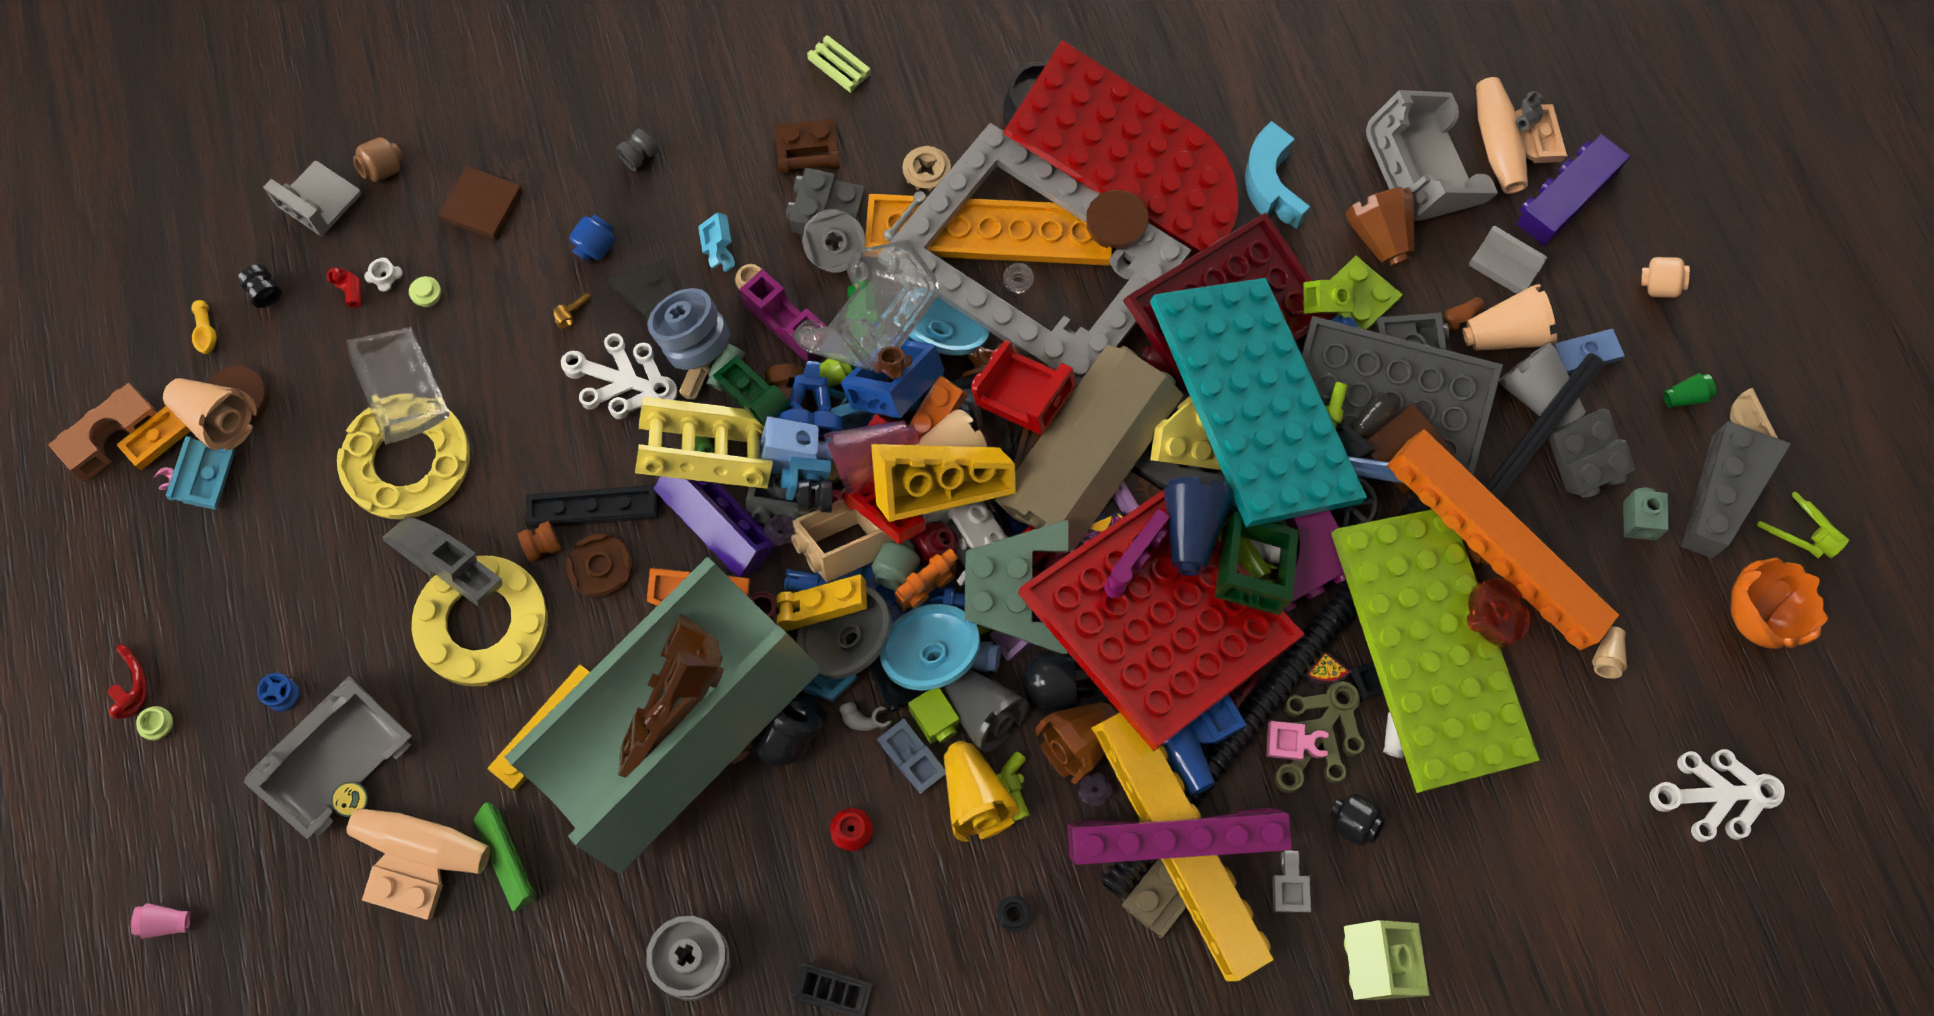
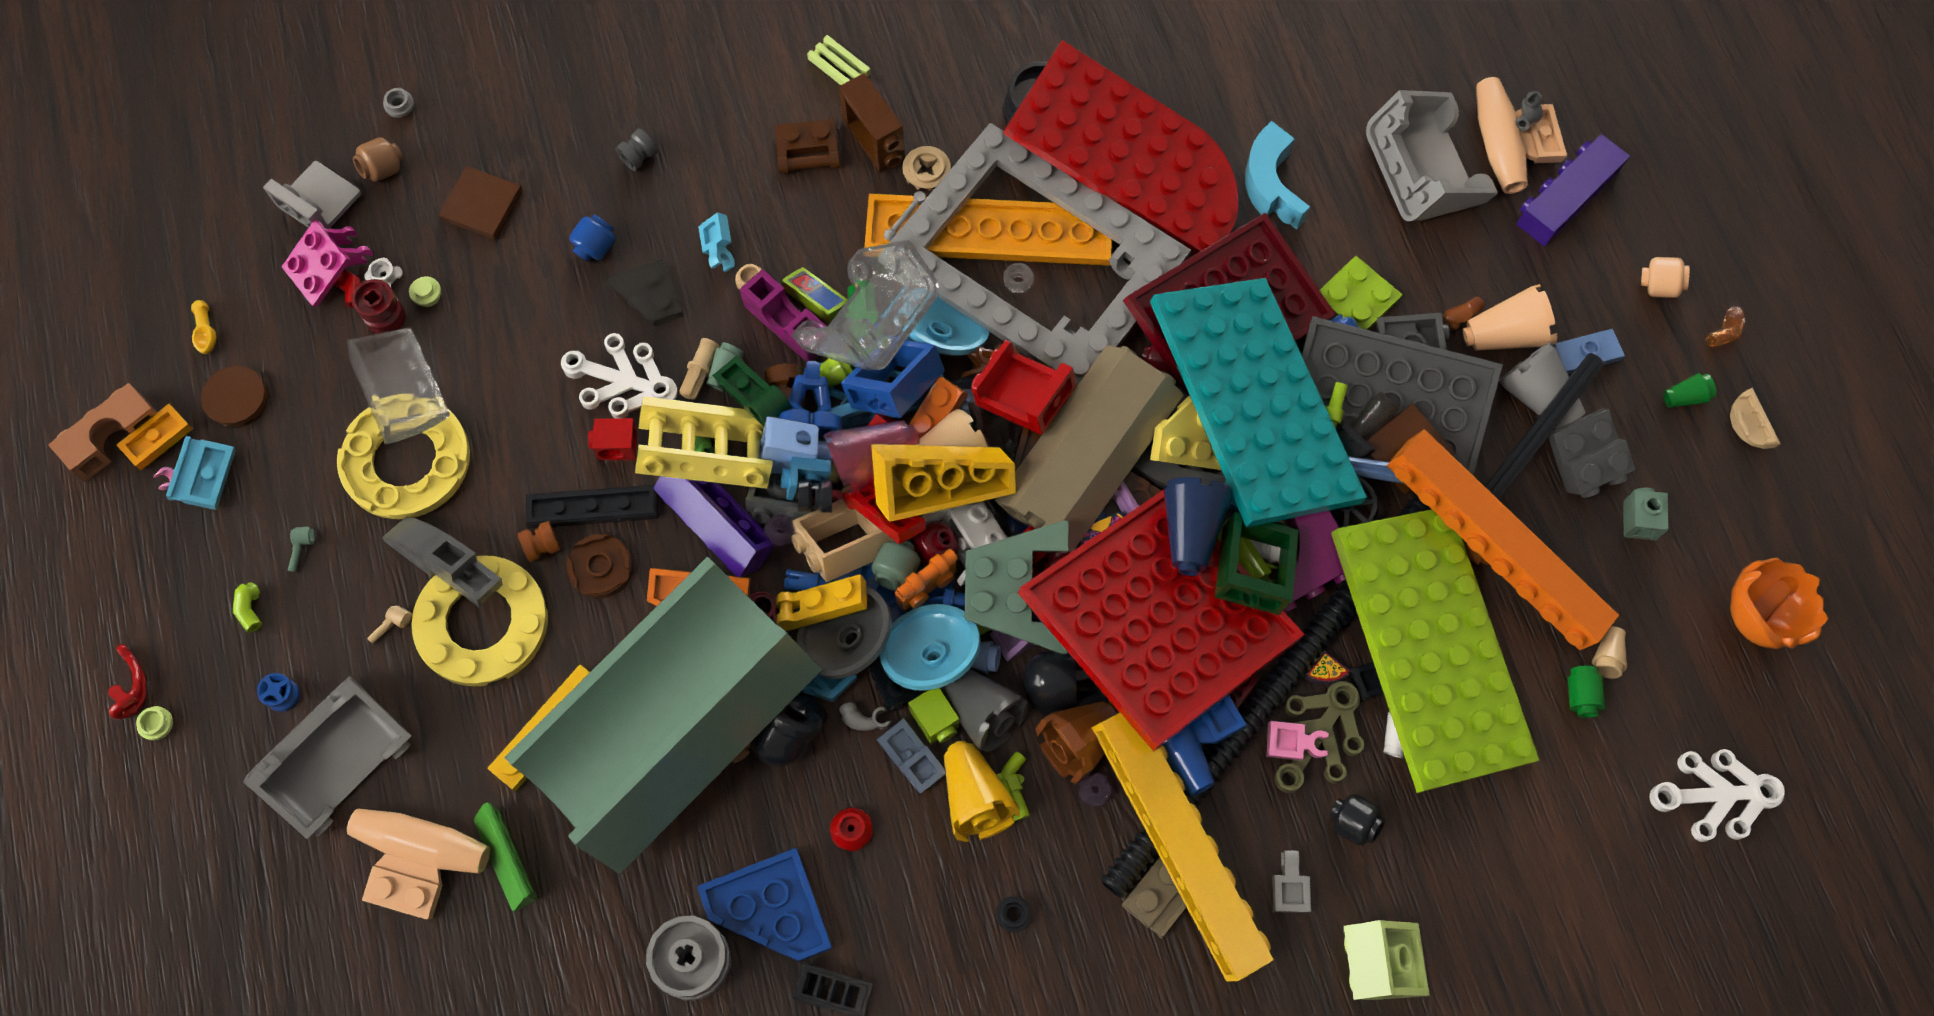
(158, 921): bright pink cone -> none
(212, 412): light nougat cone -> none
(242, 606): none -> lime arm
(260, 287): black wheel -> none
(299, 537): none -> sand green hand
(319, 261): none -> dark pink plate
(348, 798): light yellow tile -> none
(378, 306): none -> dark red wheel
(393, 98): none -> light grey plate
(394, 615): none -> tan hand
(563, 313): pearl gold hand -> none
(614, 439): none -> red brick
(687, 673): reddish brown windscreen -> none
(689, 328): sand blue wheel -> none
(769, 906): none -> blue plate
(814, 294): none -> slope
(818, 230): light grey plate -> none
(819, 192): dark grey plate -> none
(872, 122): none -> reddish brown window
(892, 362): reddish brown plate -> none
(1117, 219): reddish brown tile -> none
(1136, 554): magenta plate -> none
(1147, 840): magenta arch -> none
(1328, 296): lime brick -> none
(1386, 224): dark orange cone -> none
(1484, 615): clear red plate -> none
(1507, 260): light grey panel -> none
(1586, 691): none -> green brick
(1730, 330): none -> clear orange arm
(1730, 483): dark grey wedge -> none
(1826, 538): lime plant -> none

